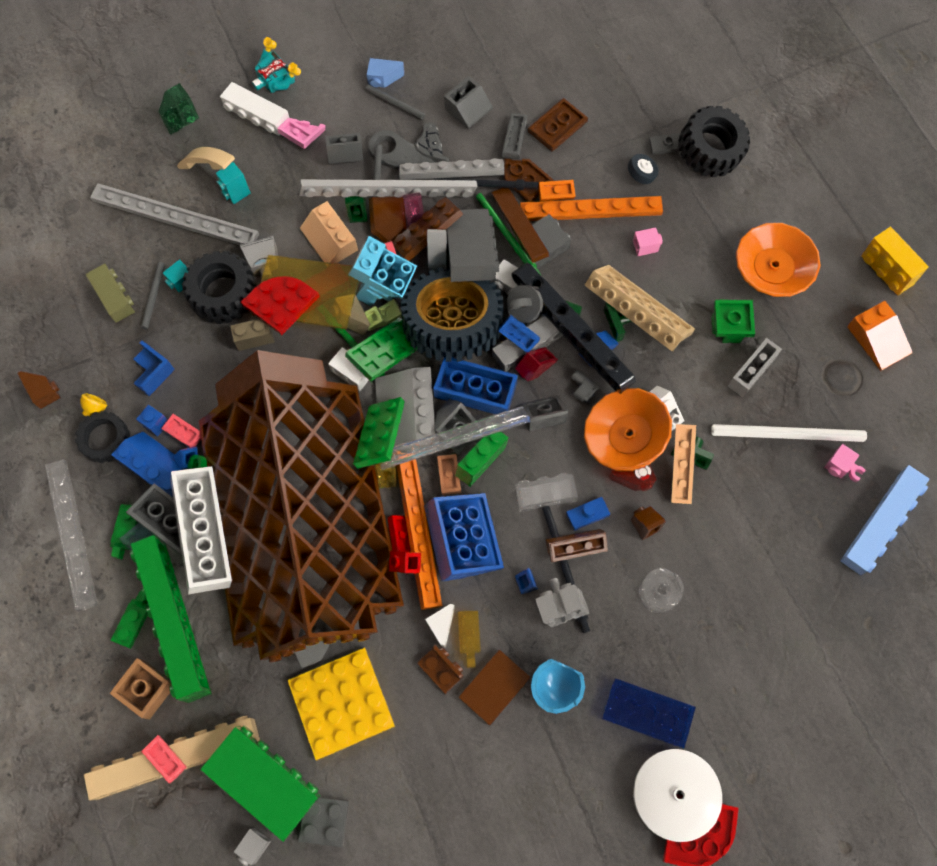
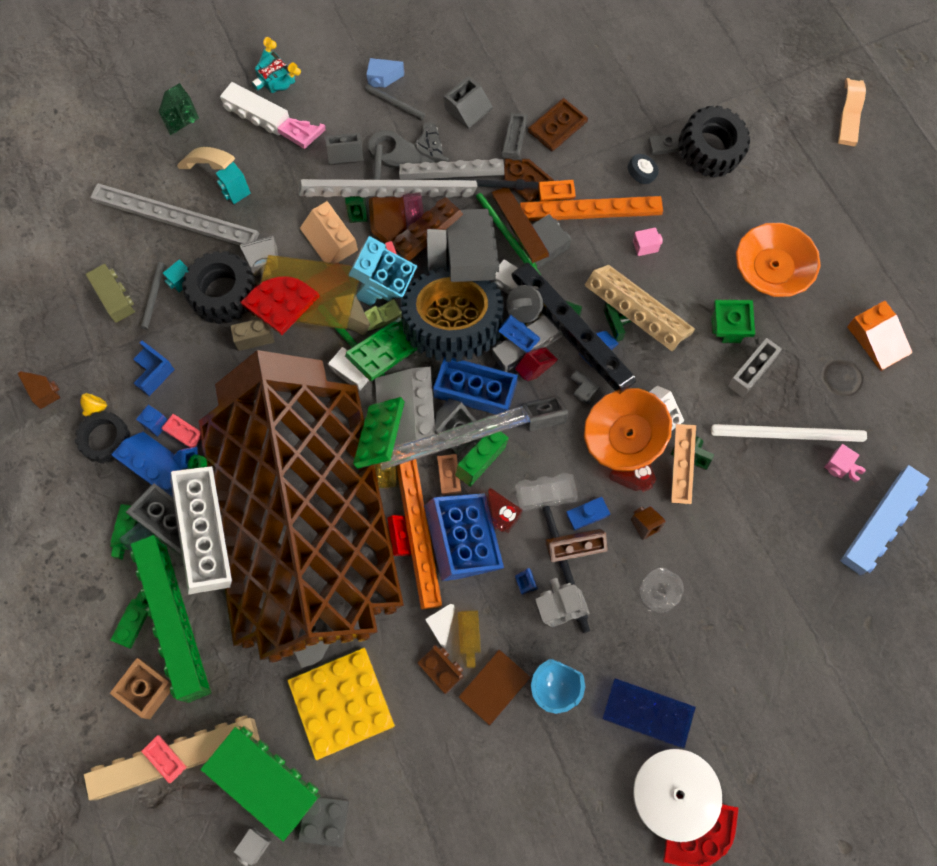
(71, 535): clear tile -> none
(405, 562): red brick -> none
(503, 512): none -> clear red slope
(851, 112): none -> light nougat piece
(894, 261): yellow brick -> none

